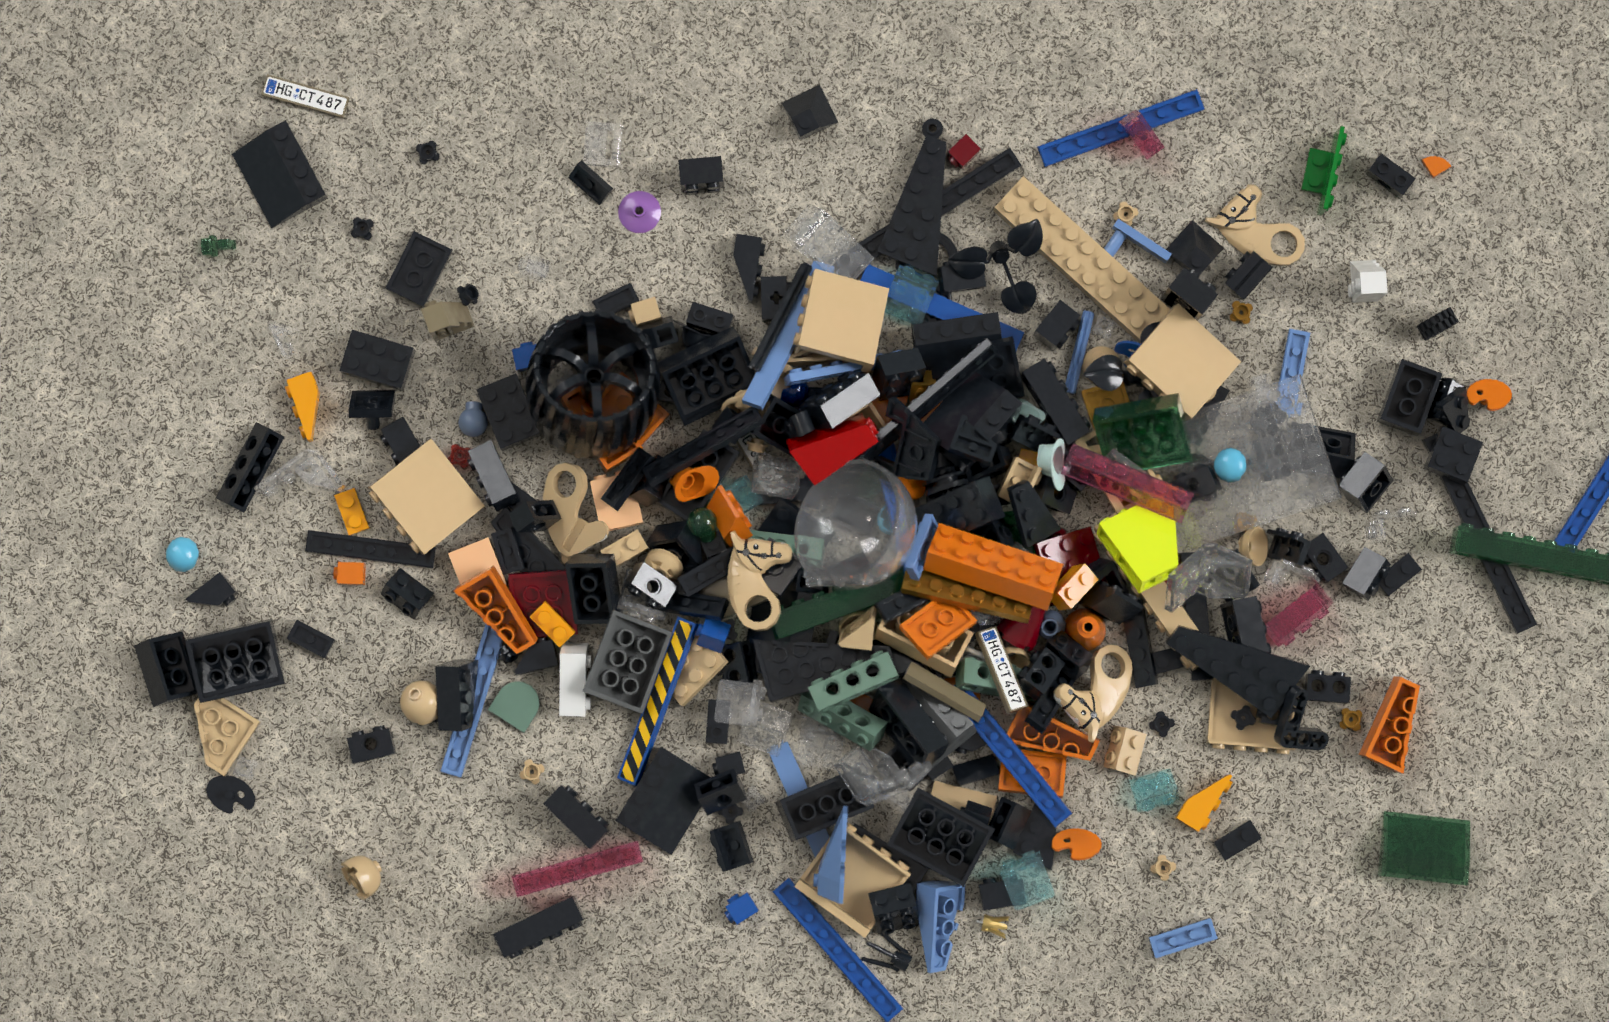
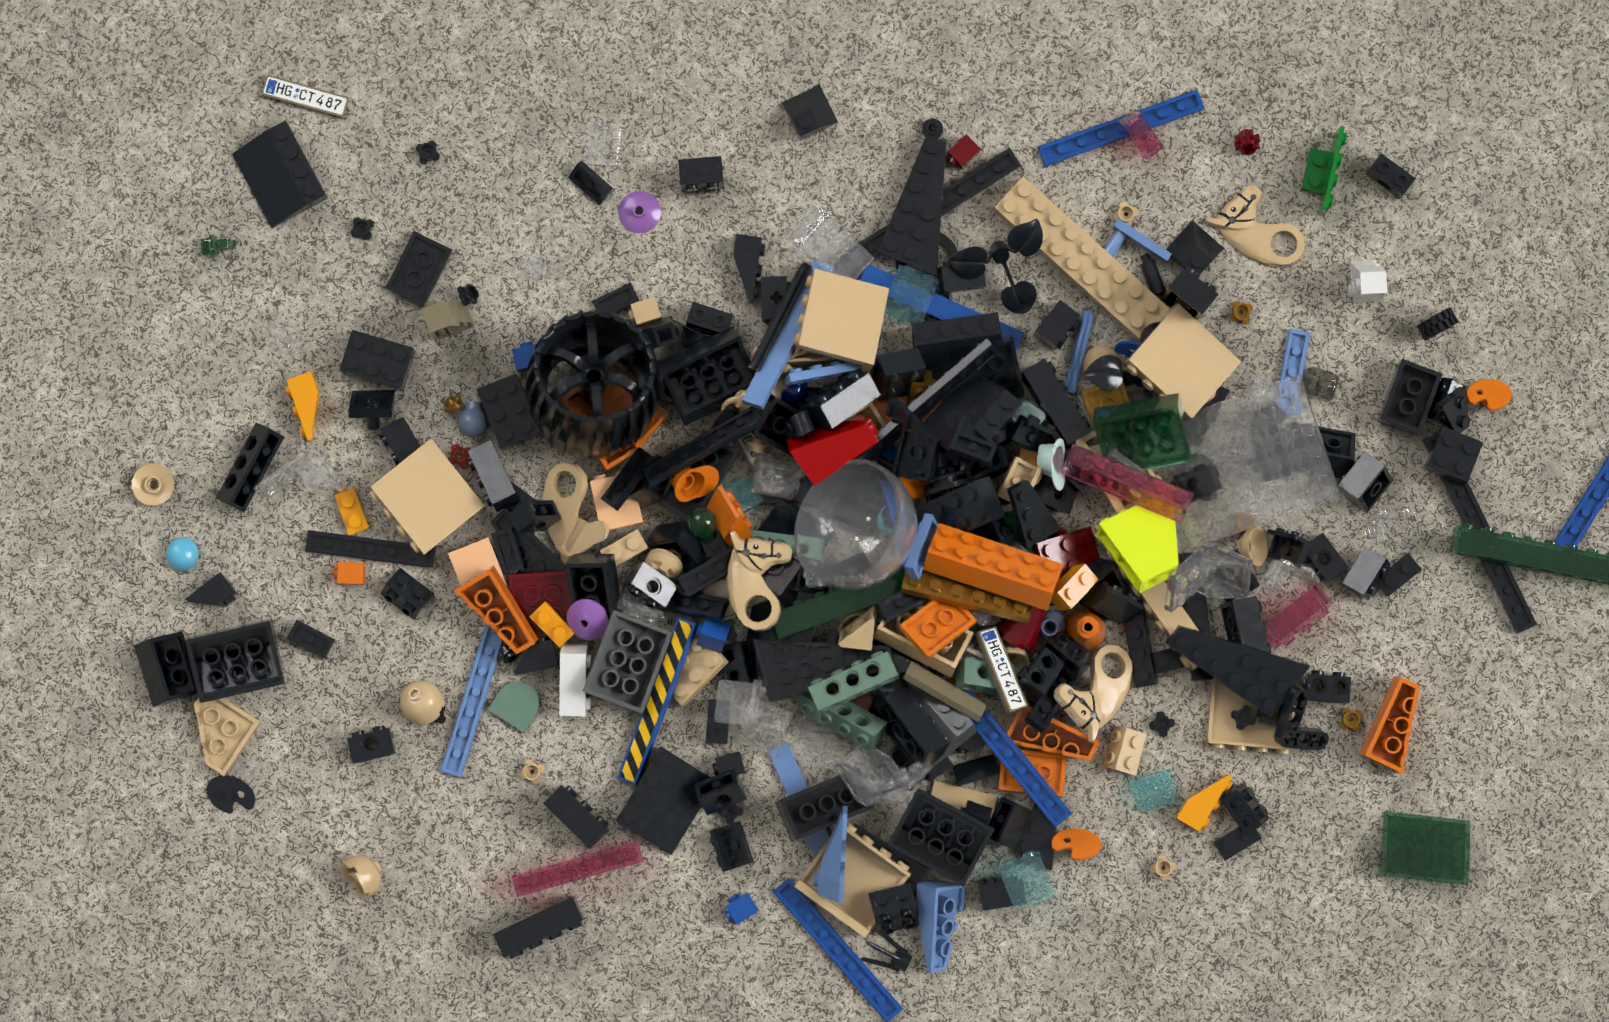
(145, 476): none -> tan dish
(452, 404): none -> pearl gold plate
(456, 694): black wedge -> none
(591, 612): none -> medium lavender dish
(991, 924): pearl gold piece -> none
(1152, 275): none -> black cylinder
(1182, 938): medium blue plate -> none
(1230, 465): medium azure hair -> none
(1245, 809): none -> black bracket
(1247, 142): none -> dark red gear
(1248, 274): black brick -> none
(1325, 385): none -> clear smoke piece
(1435, 165): orange tile -> none

